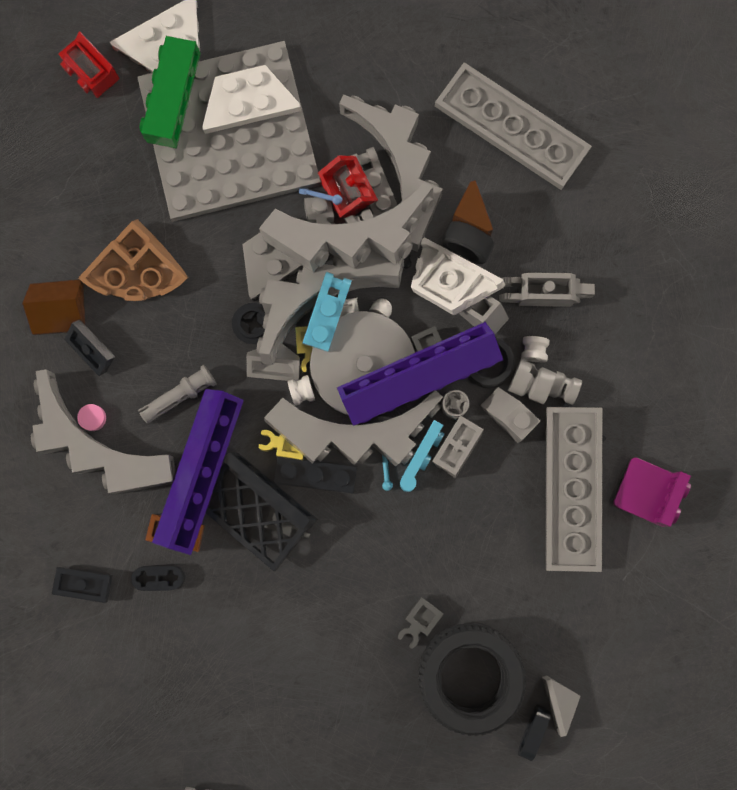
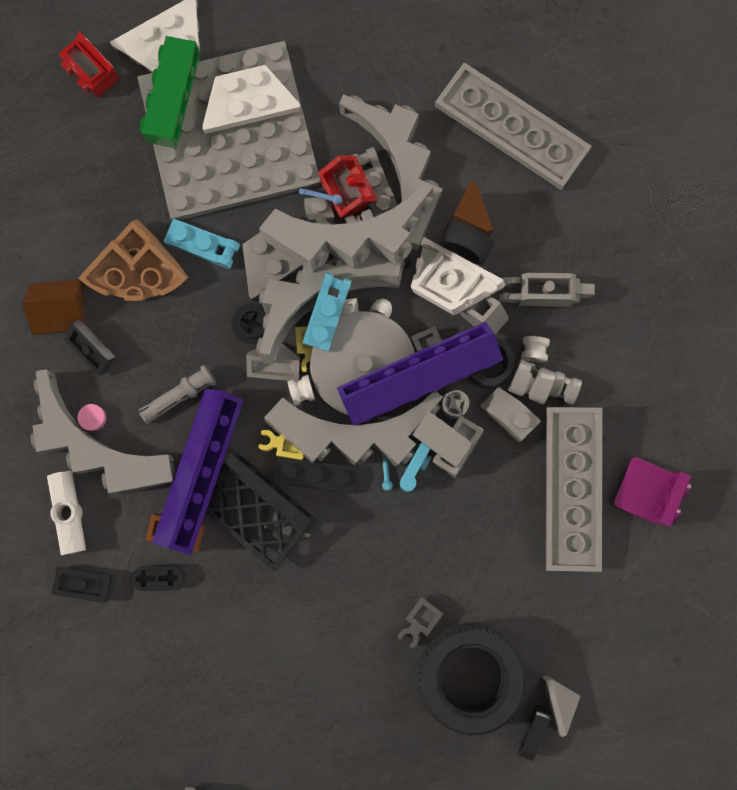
(64, 494): none -> white piece
(201, 243): none -> medium azure plate
(442, 439): none -> light grey slope

